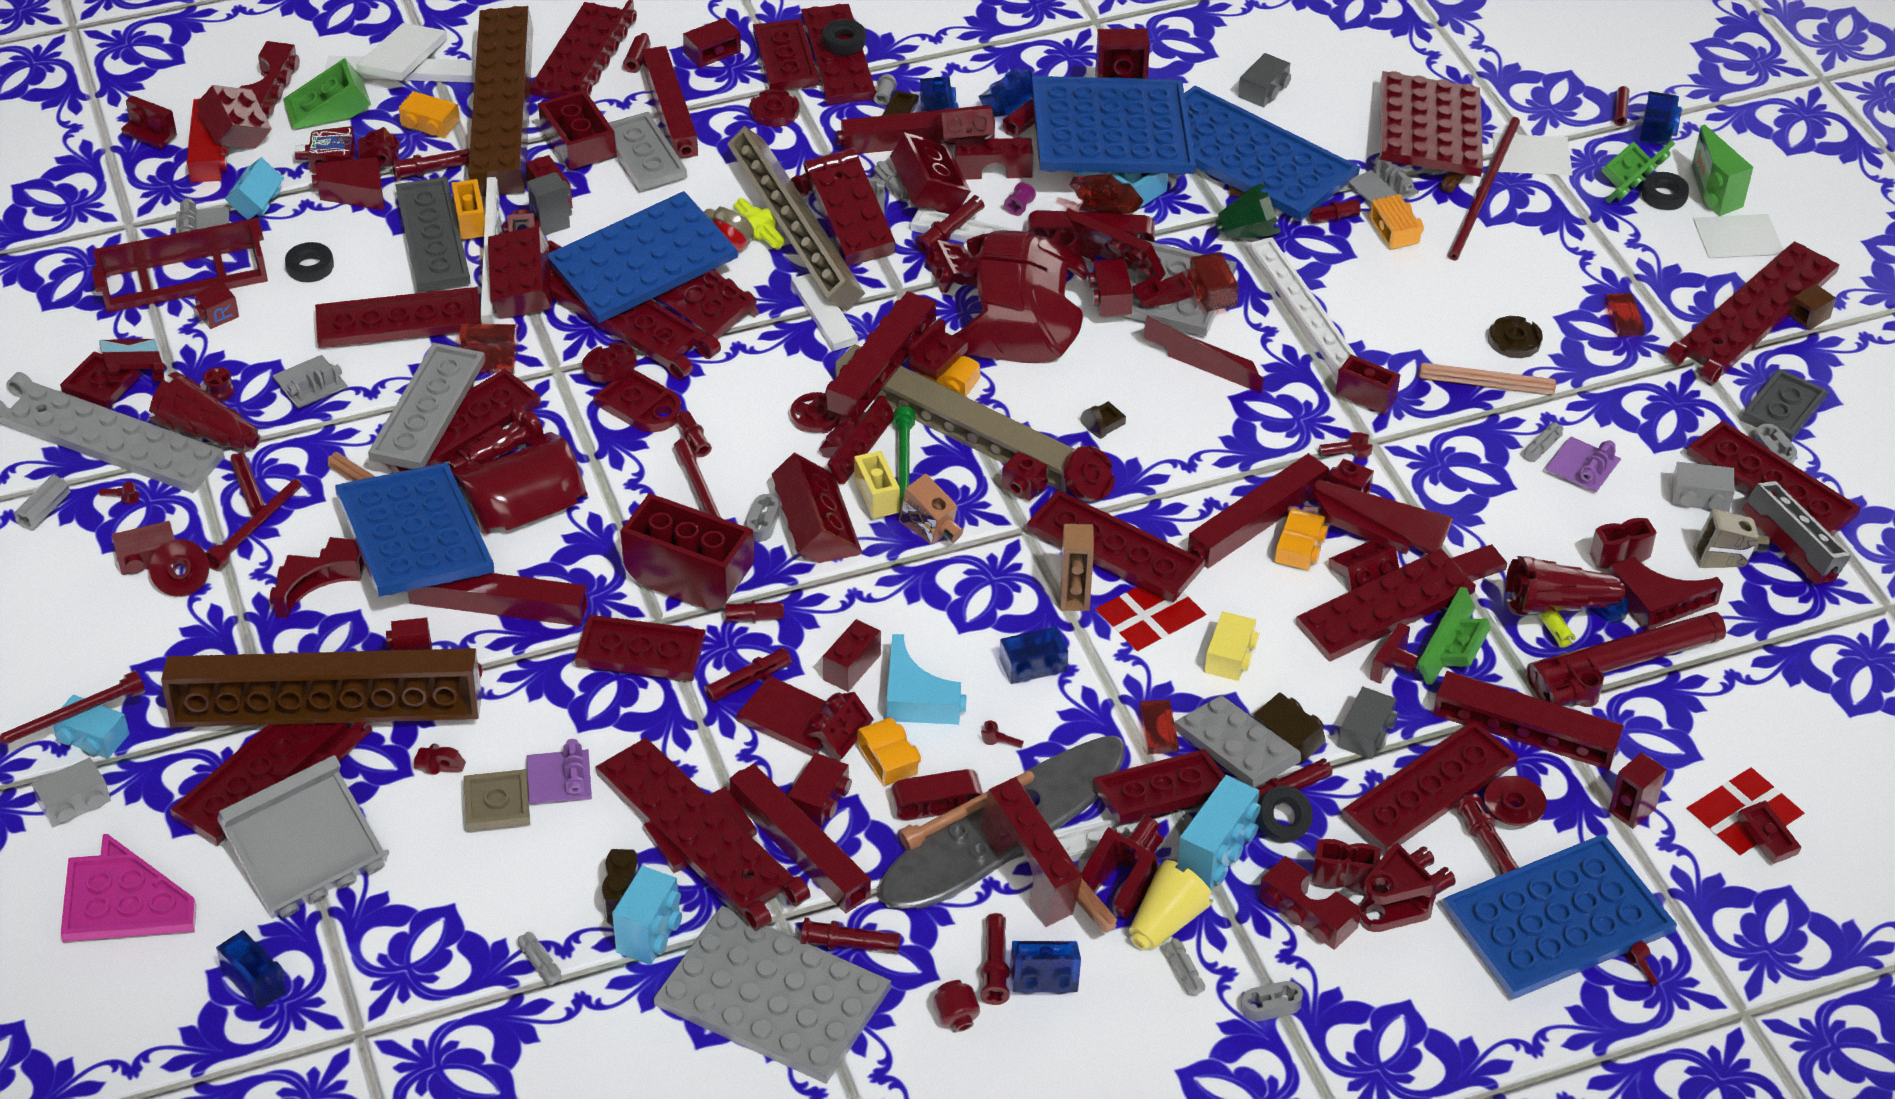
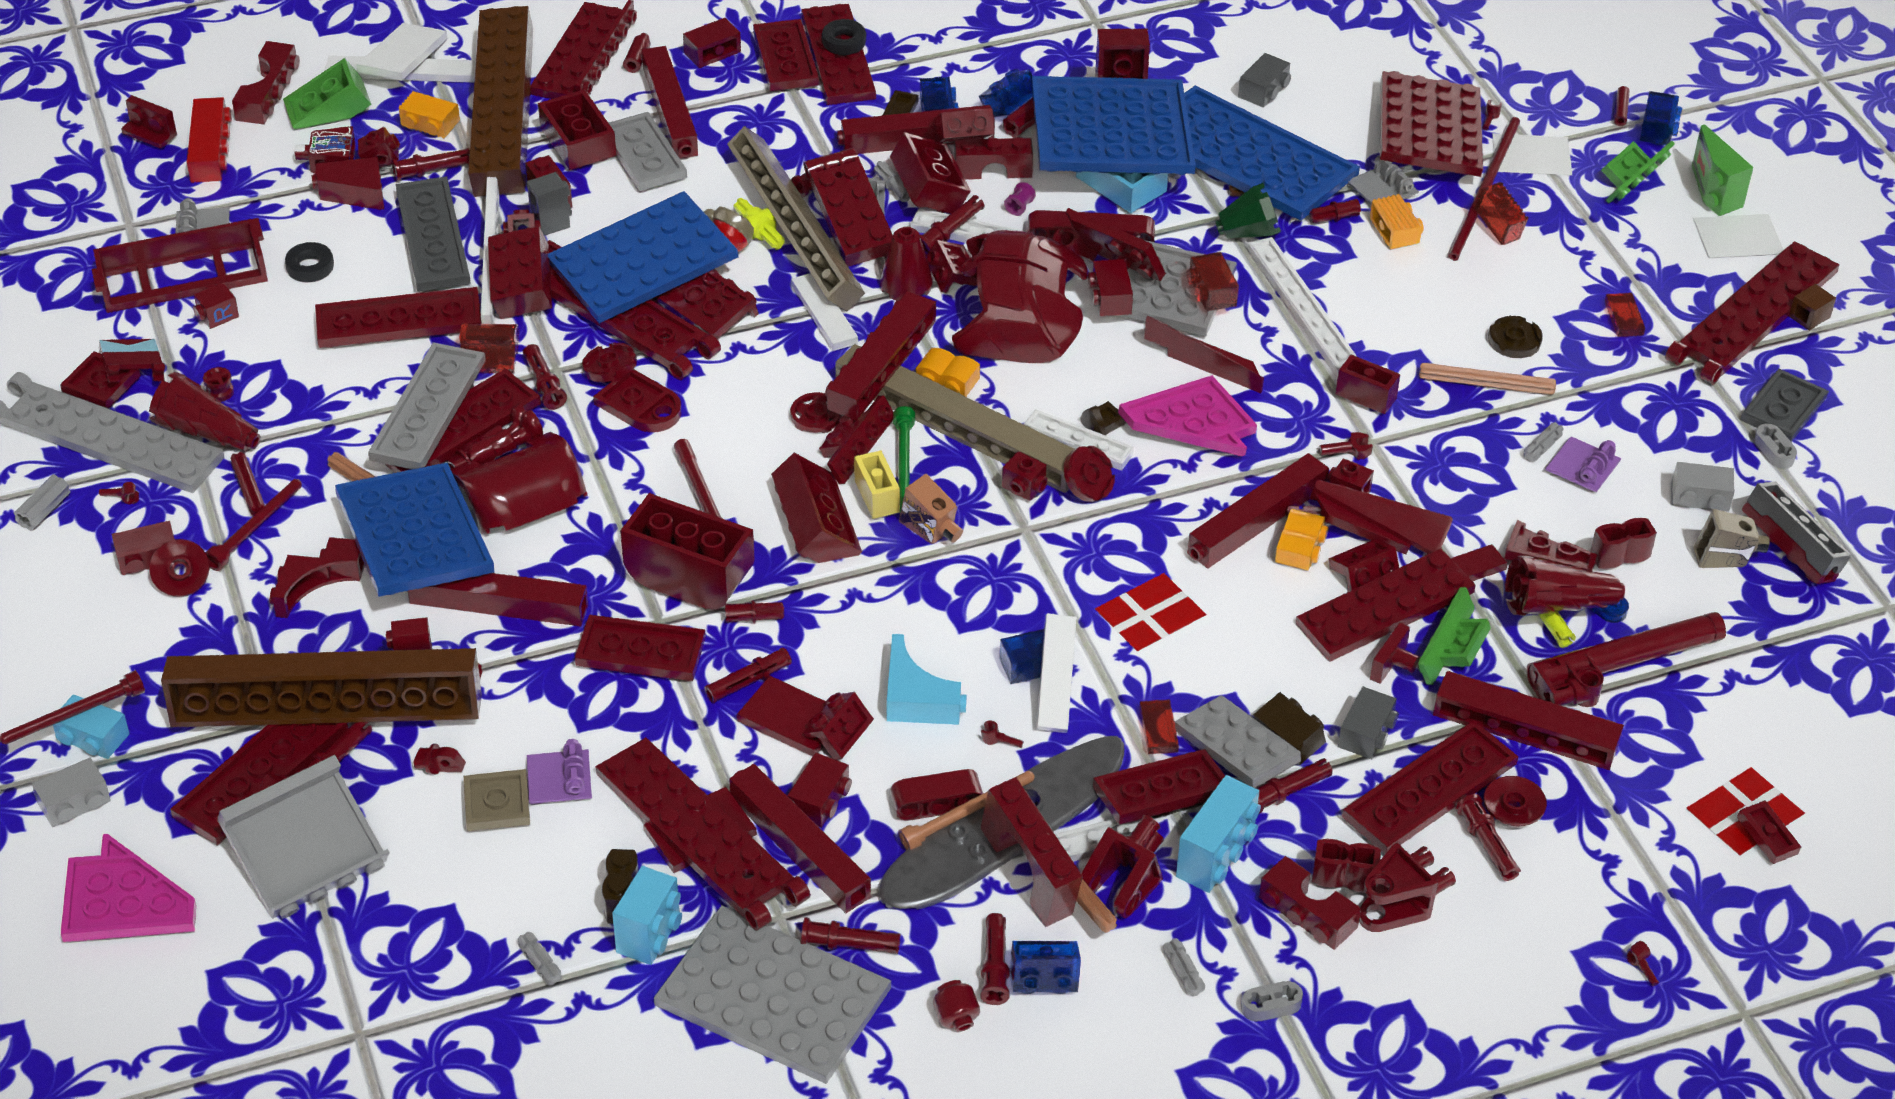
(233, 116): dark red brick -> none
(251, 969): clear blue brick -> none
(254, 189): medium azure brick -> none
(310, 381): light grey hinge -> none
(468, 209): light orange brick -> none
(534, 358): none -> dark red pin
(693, 433): dark red axle -> none
(767, 518): light grey beam -> none
(774, 108): dark red tile -> none
(852, 655): dark red brick -> none
(886, 85): light grey pin -> none
(888, 751): light orange brick -> none
(906, 265): none -> dark red cone
(935, 351): dark red bracket -> none
(1056, 673): none -> white tile
(1076, 567): medium nougat brick -> none
(1078, 436): none -> white tile
(1105, 194): clear red brick -> none
(1120, 546): dark red plate -> none
(1157, 293): dark red slope -> none
(1168, 905): light yellow cone -> none
(1193, 414): none -> dark pink wing
(1231, 646): light yellow brick -> none
(1300, 806): black tyre -> none
(1451, 181): reddish brown axle -> none
(1491, 113): none -> dark red hand
(1501, 213): none -> clear red brick
(1539, 546): none -> dark red wing
(1558, 916): blue plate -> none
(1637, 790): dark red brick -> none
(1663, 599): dark red arch -> none
(1665, 180): black tyre -> none
(1757, 464): dark red plate -> none

